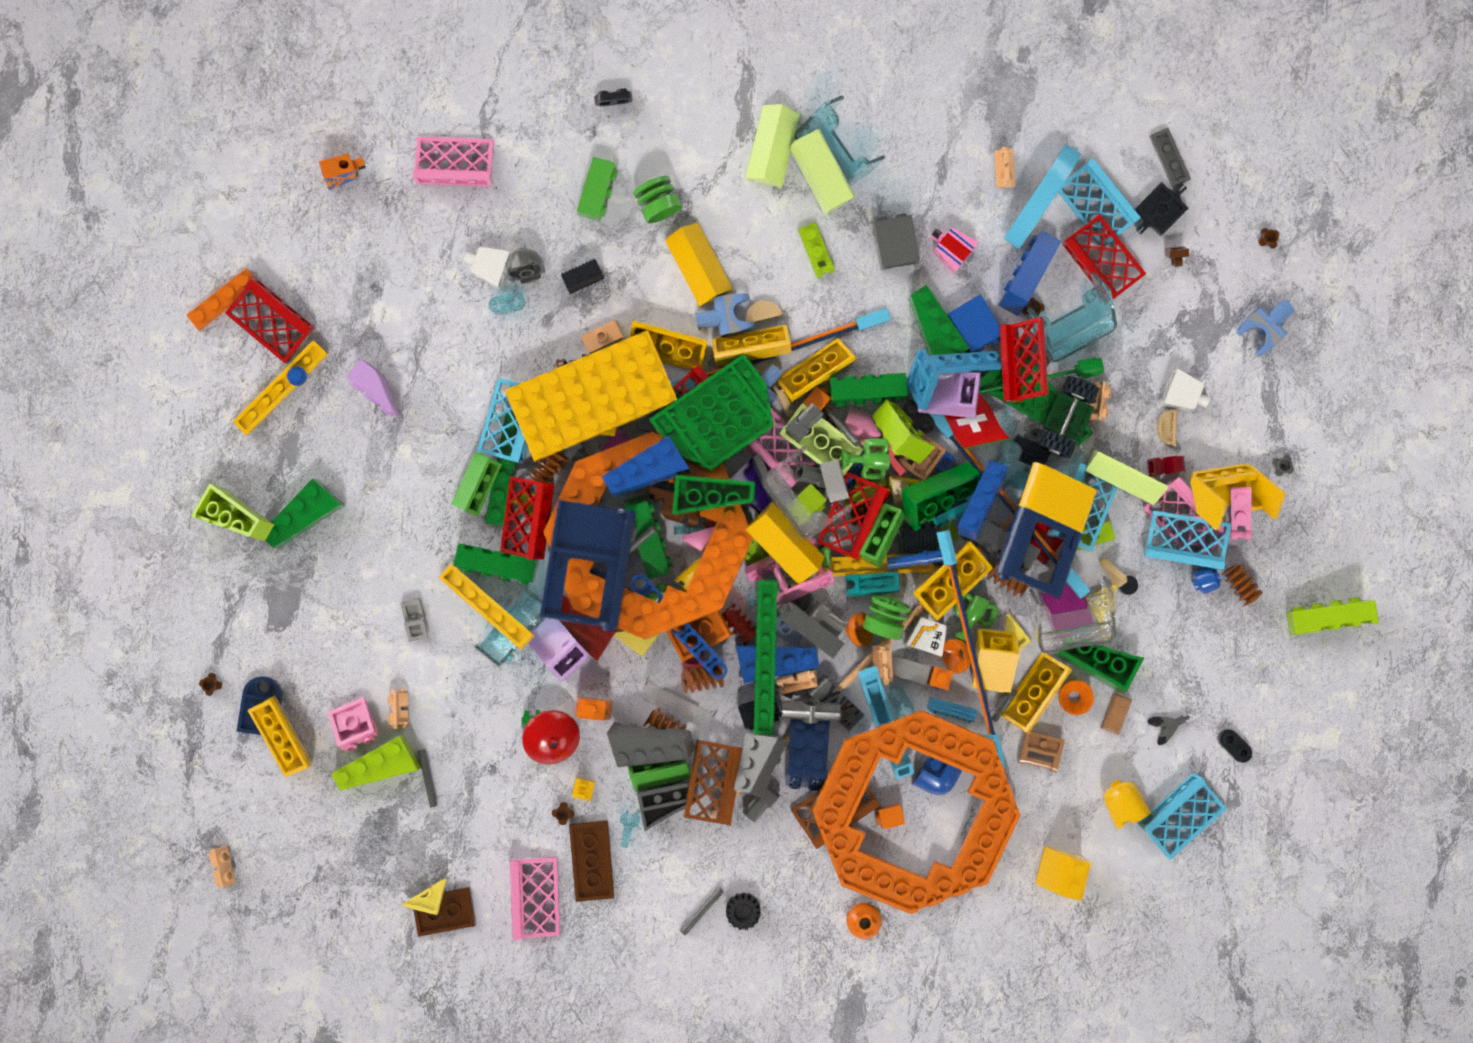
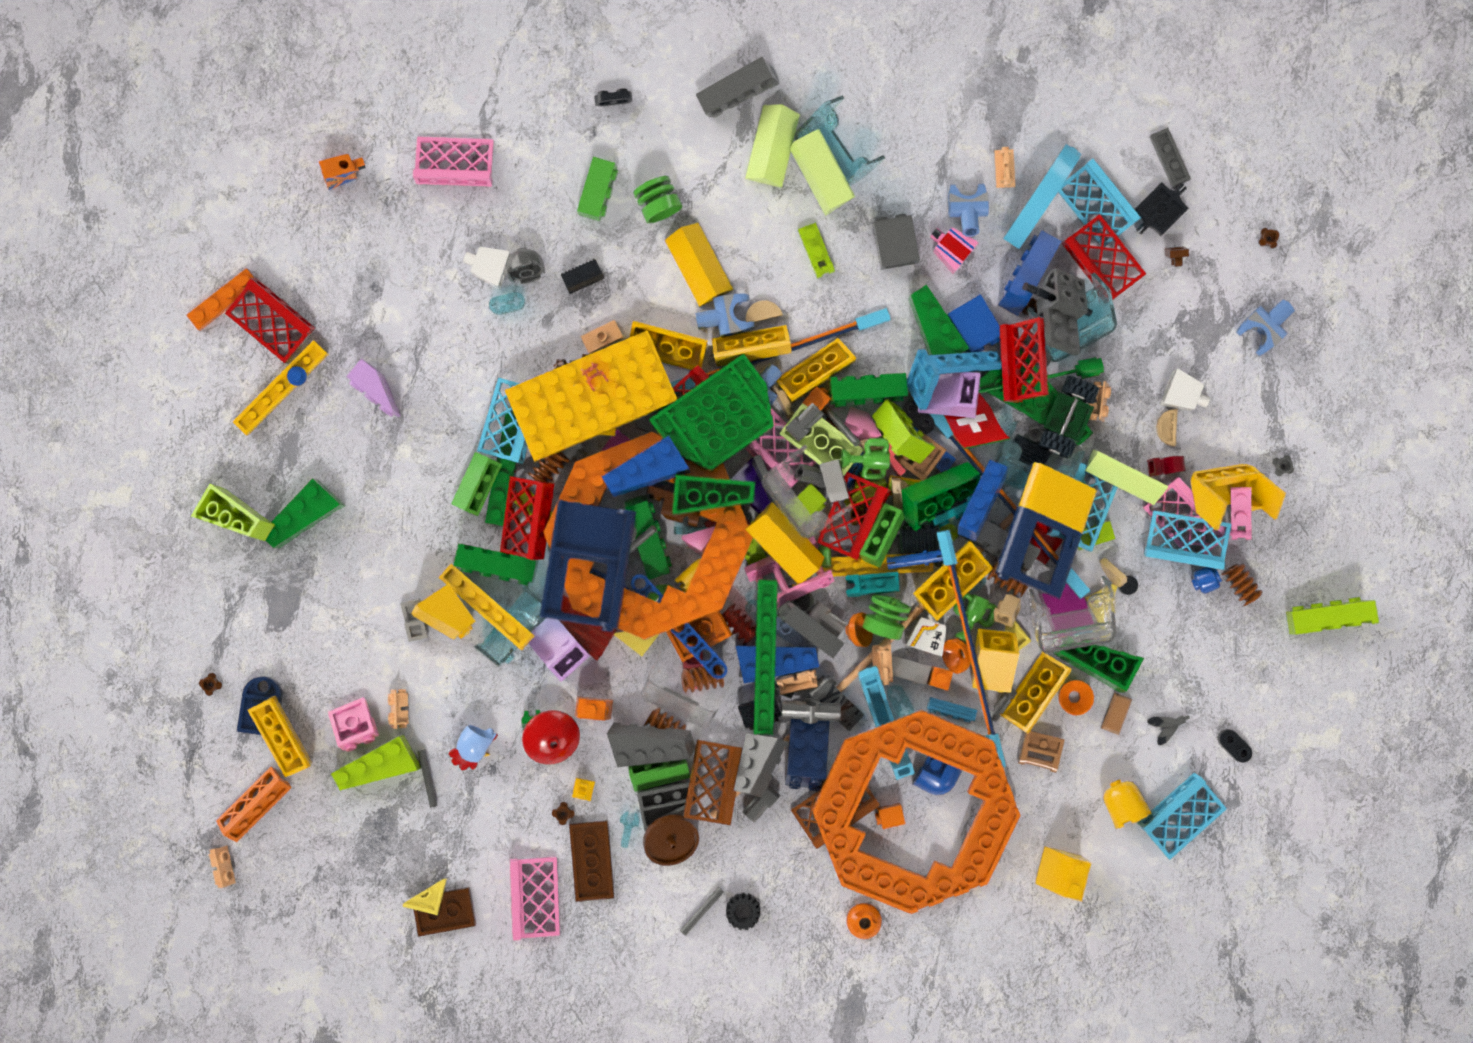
(254, 807): none -> orange fence
(445, 613): none -> yellow slope
(472, 747): none -> light blue piece
(589, 378): none -> piece
(670, 840): none -> reddish brown piece
(737, 87): none -> dark grey wedge
(968, 208): none -> medium blue connector
(1007, 610): none -> tan brick
(1061, 305): none -> dark grey piece

